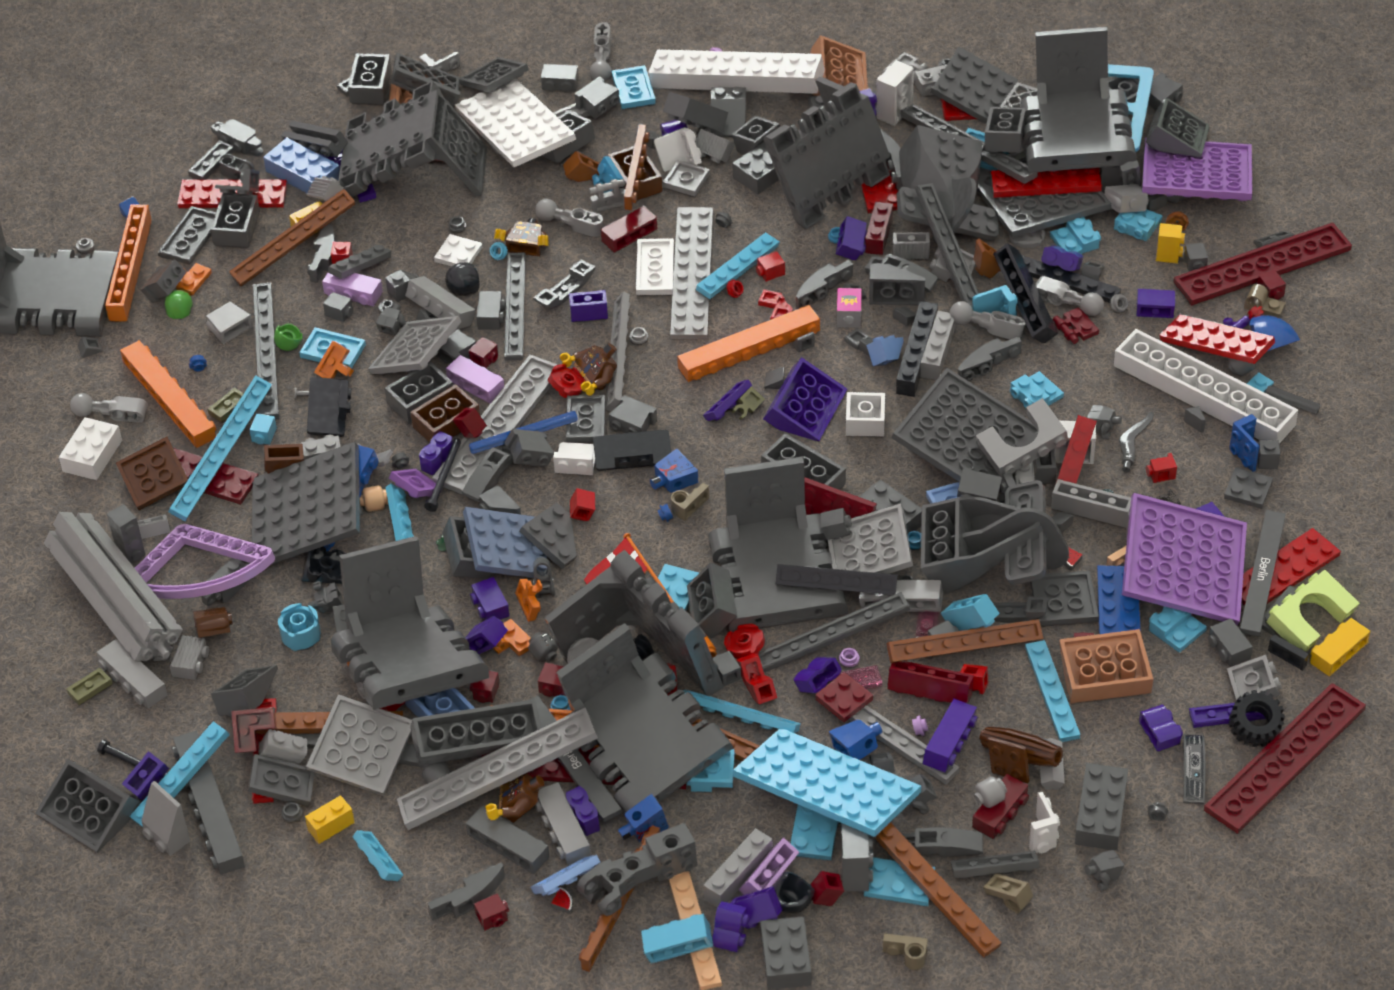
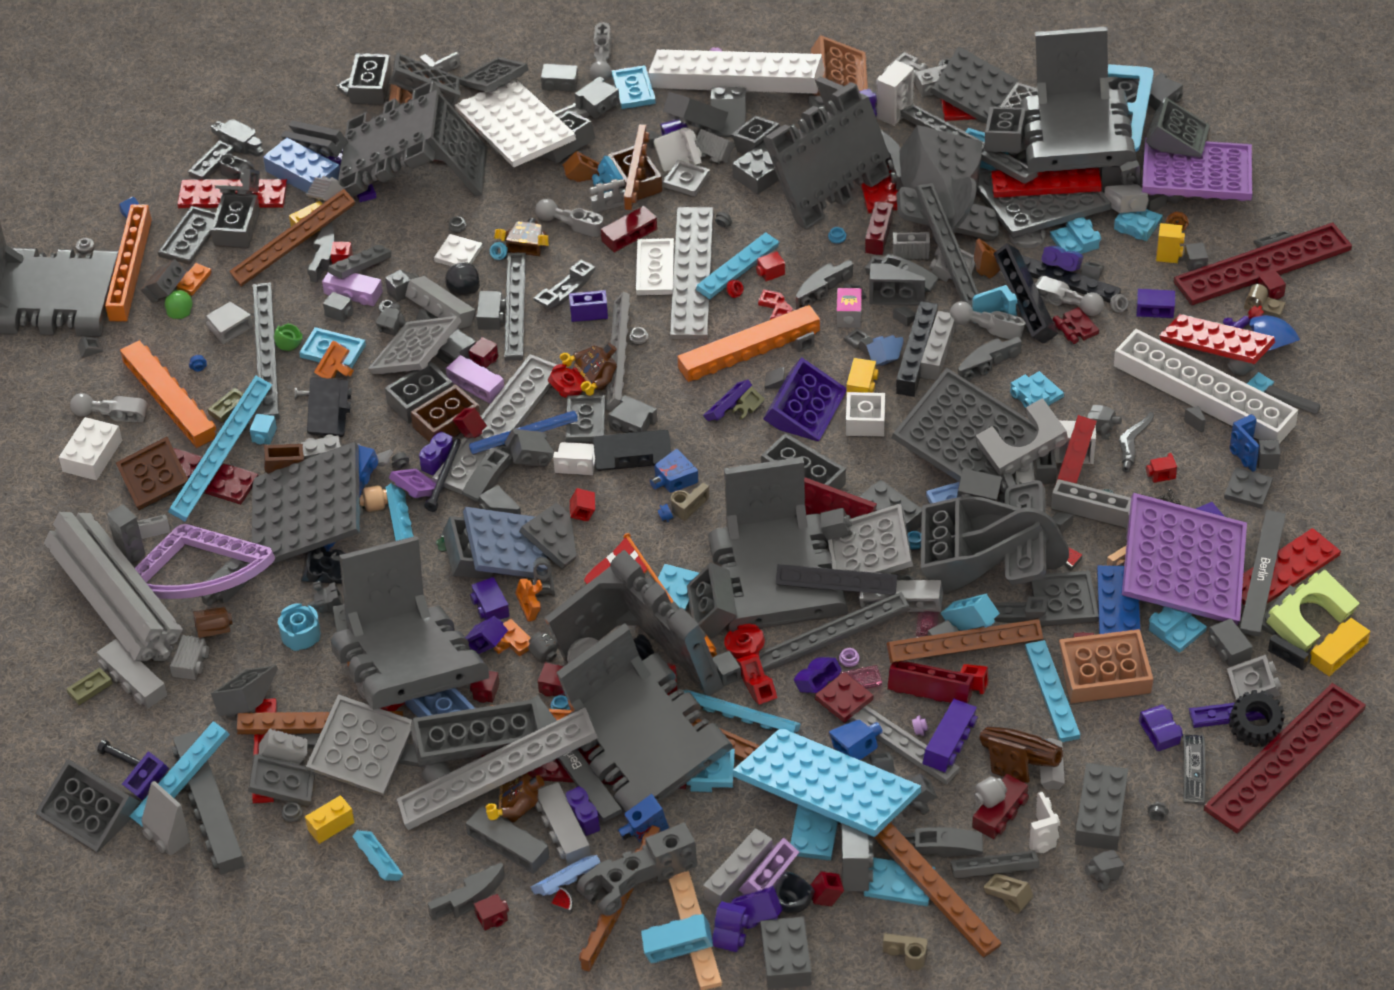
(245, 726): brick -> none
(851, 238): dark purple brick -> none
(862, 376): none -> yellow brick

